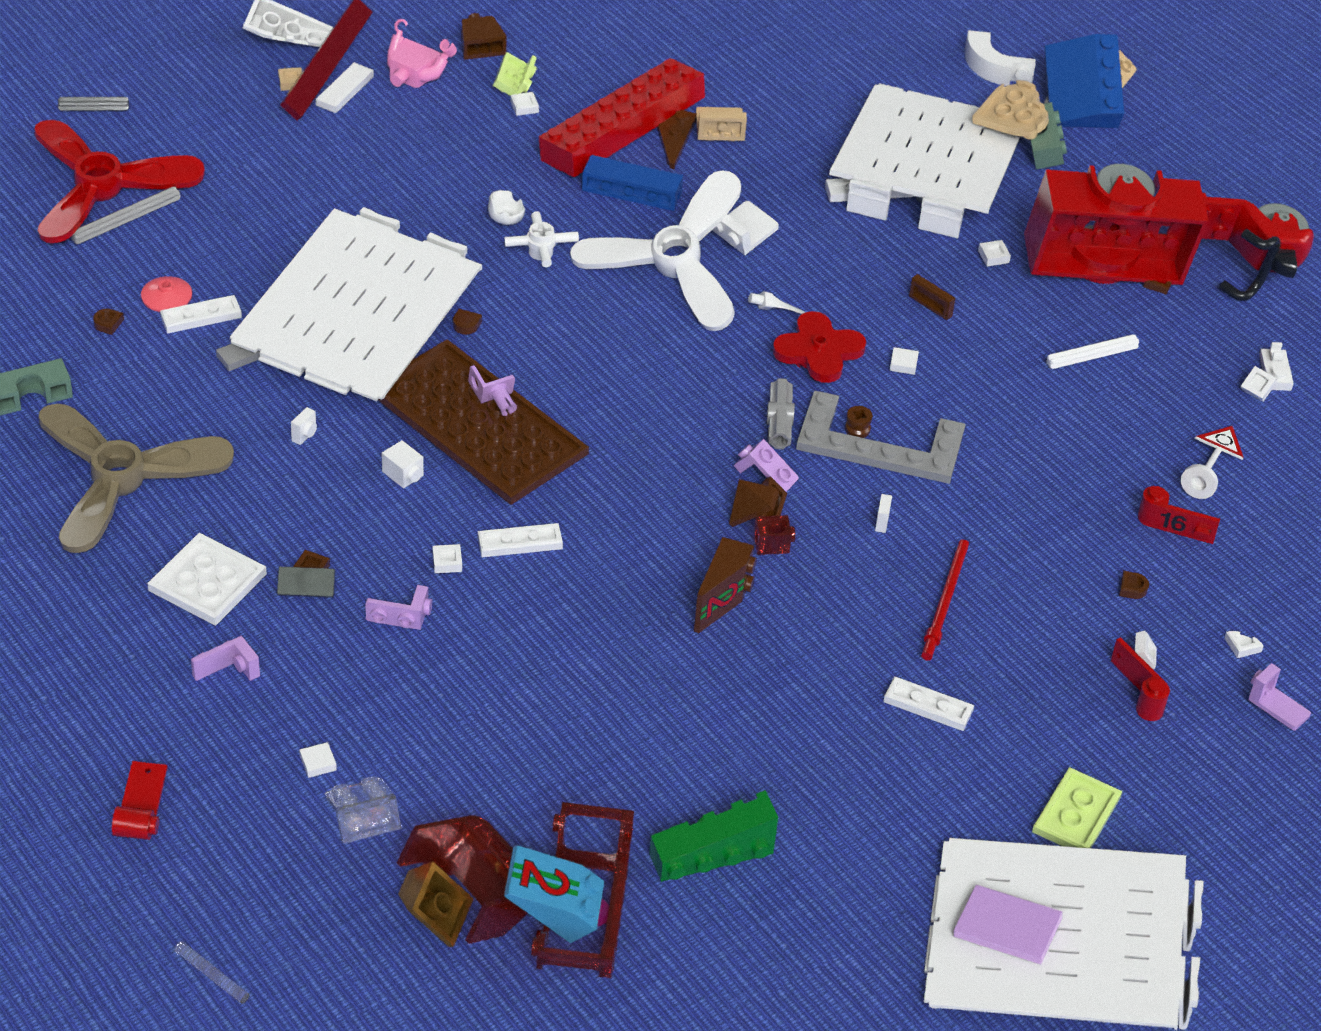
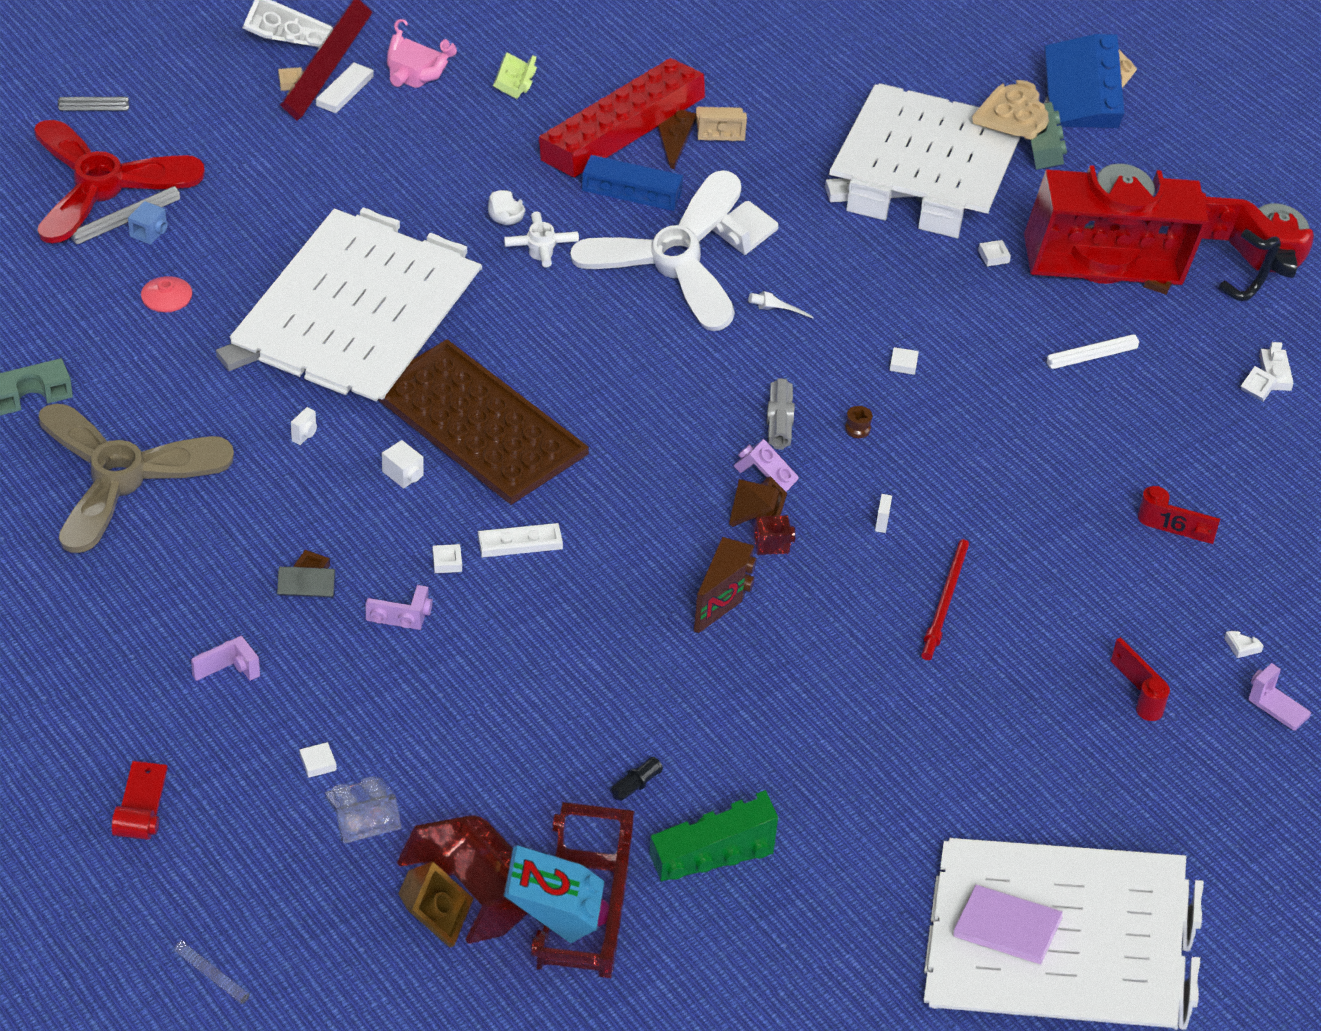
(107, 320): reddish brown tile -> none
(147, 222): none -> medium blue brick
(200, 314): white tile -> none
(207, 579): white plate -> none
(466, 321): reddish brown tile -> none
(482, 37): reddish brown torso -> none
(497, 390): lavender bracket -> none
(524, 103): white tile -> none
(636, 778): none -> black axle
(818, 439): light grey plate -> none
(819, 347): red plant -> none
(928, 703): white tile -> none
(932, 297): reddish brown tile -> none
(993, 65): white arch -> none
(1077, 810): yellowish green tile -> none
(1133, 585): reddish brown tile -> none
(1145, 648): white tile -> none
(1200, 479): white piece -> none

